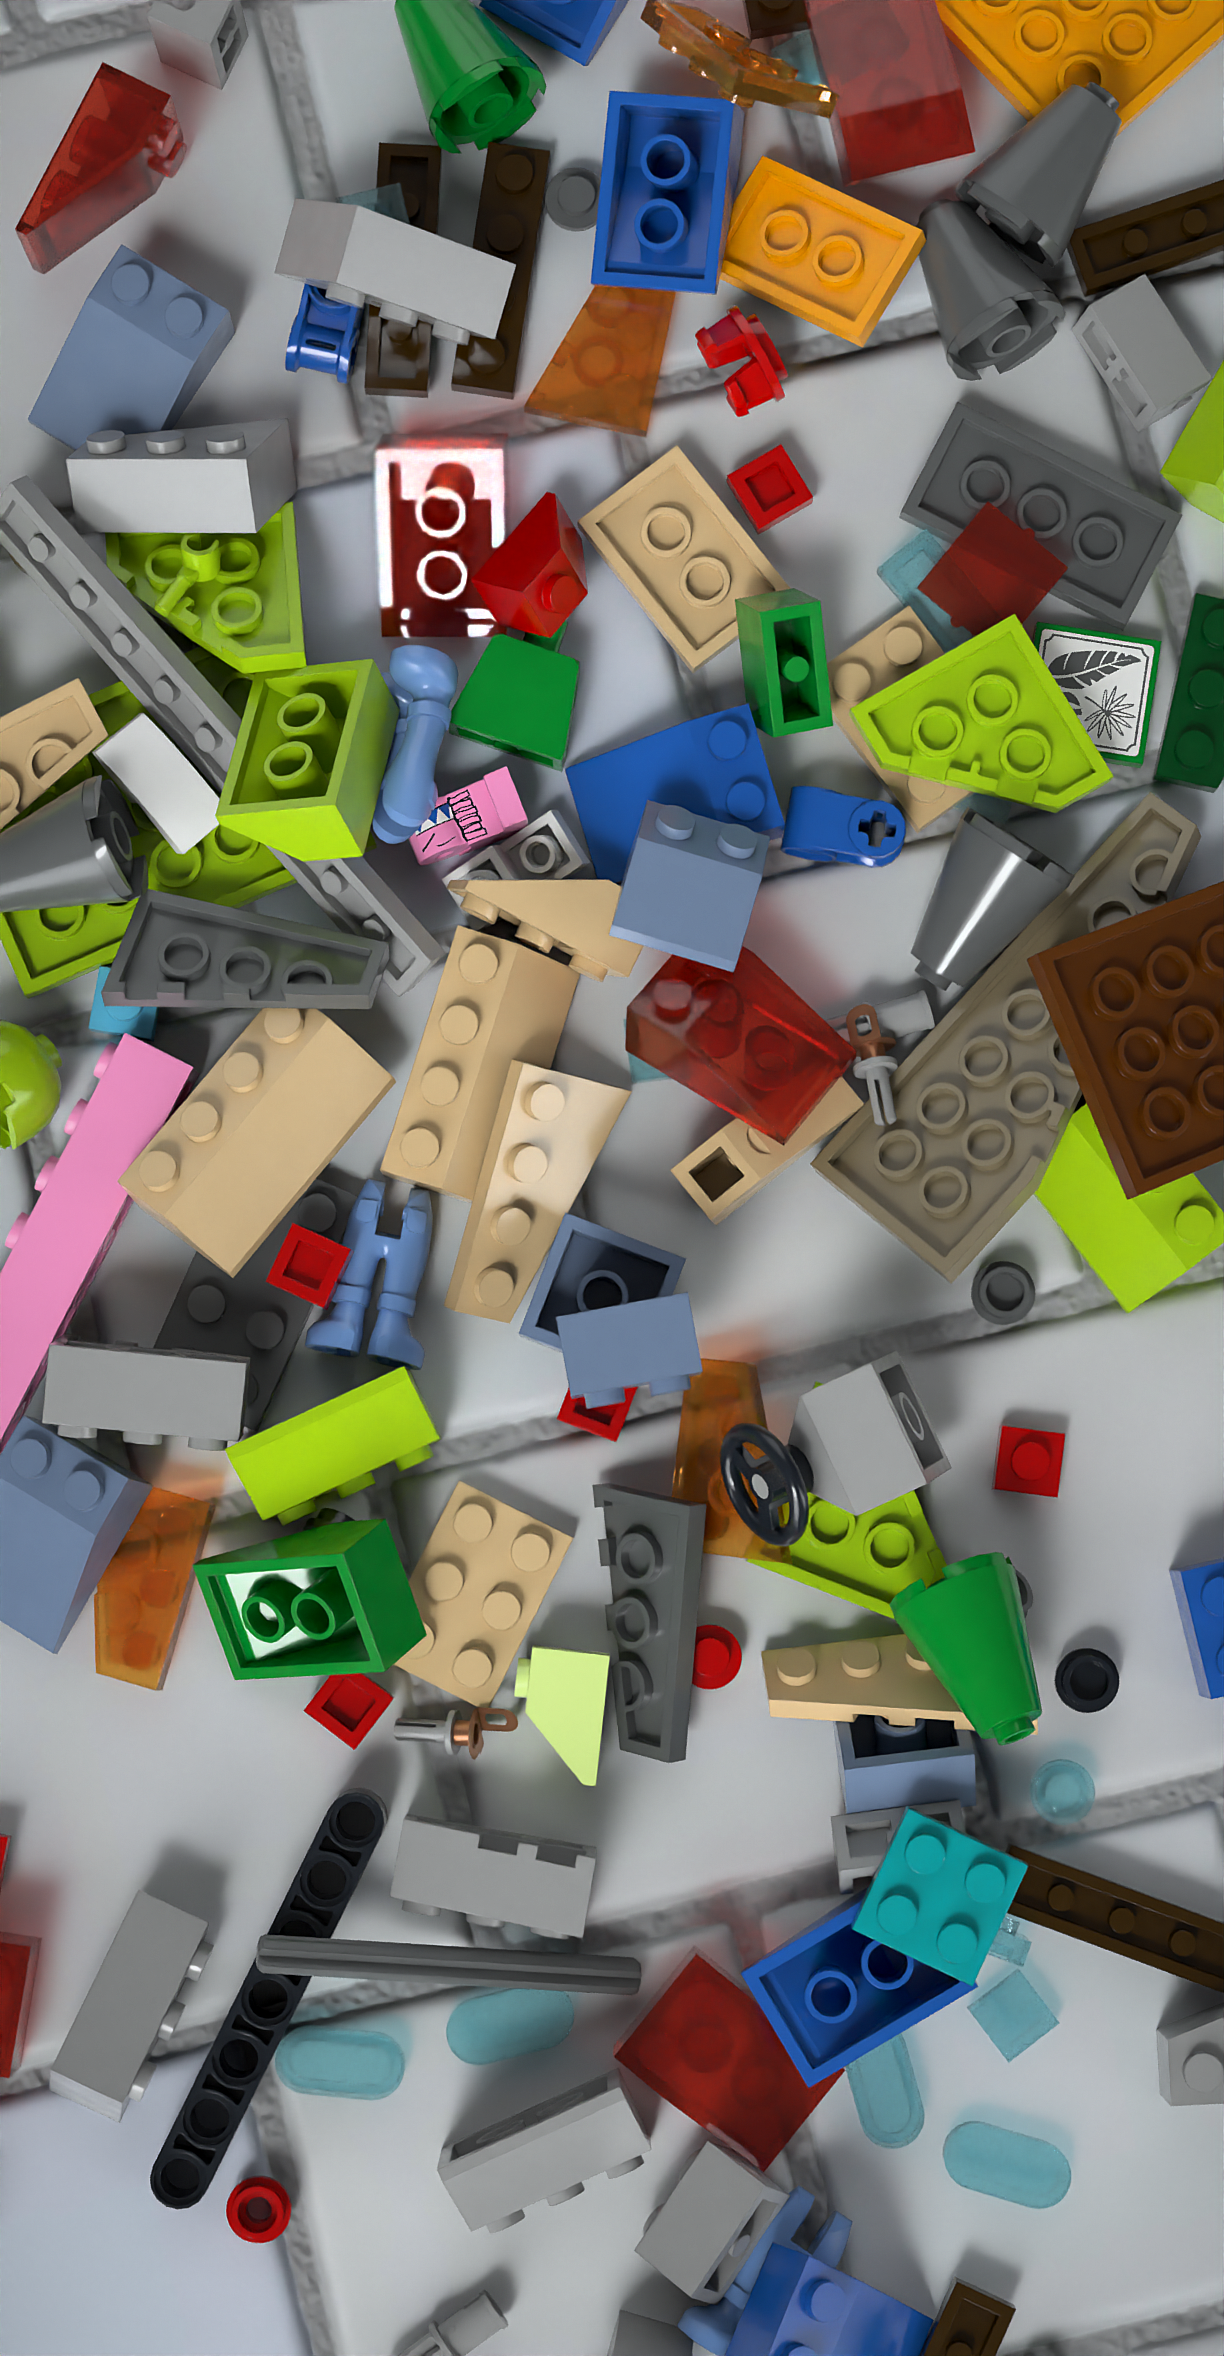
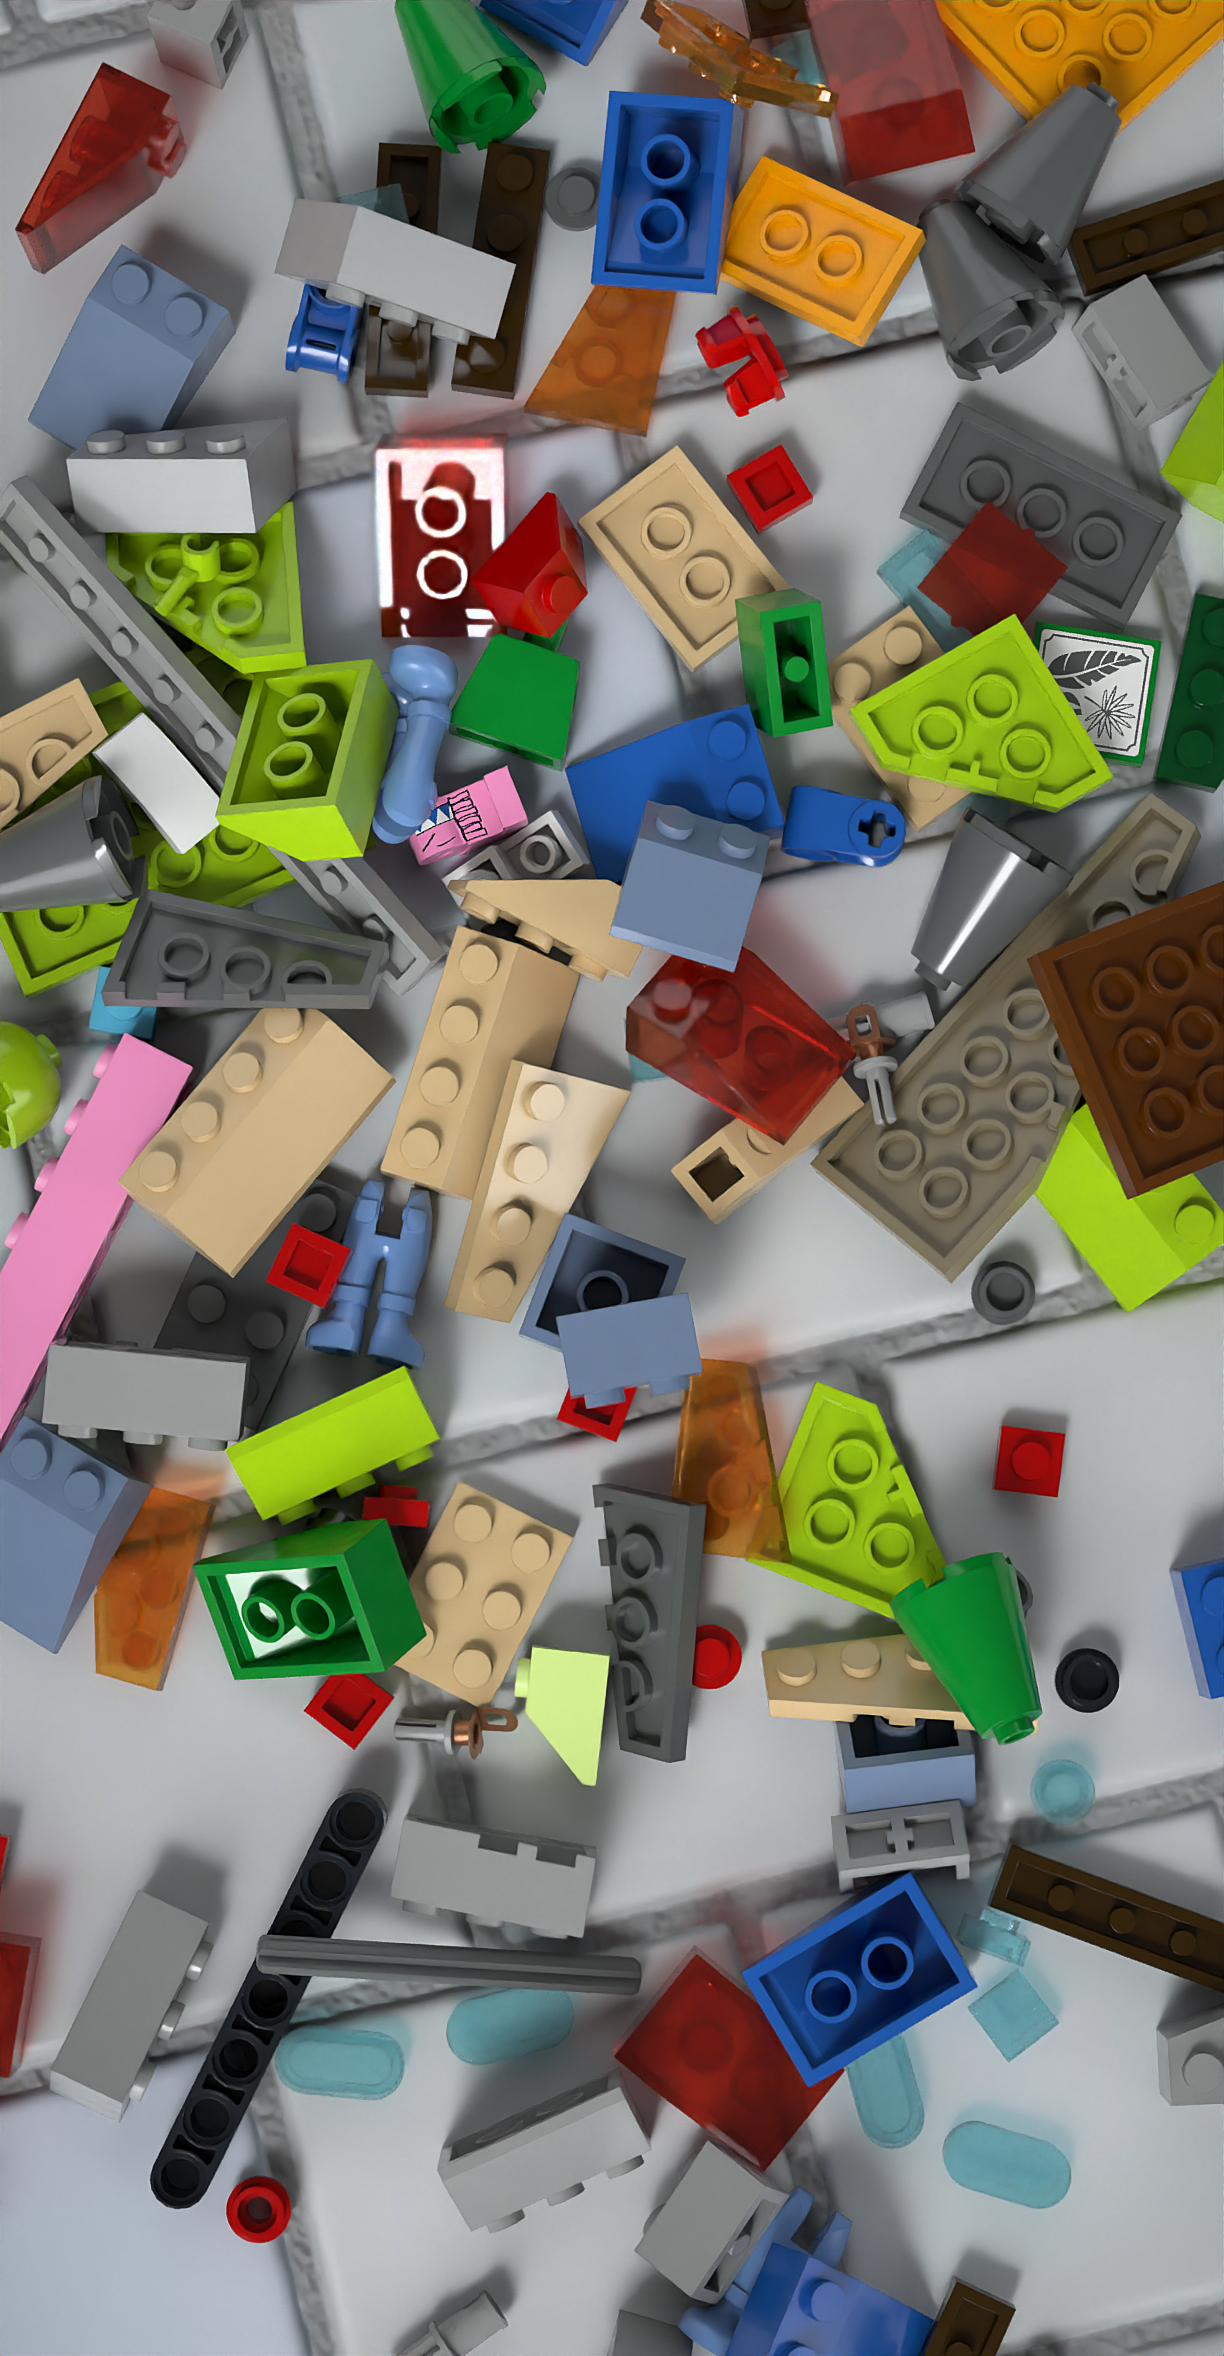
(398, 1506): none -> red plate
(848, 1444): light grey piece -> none
(939, 1896): teal plate -> none

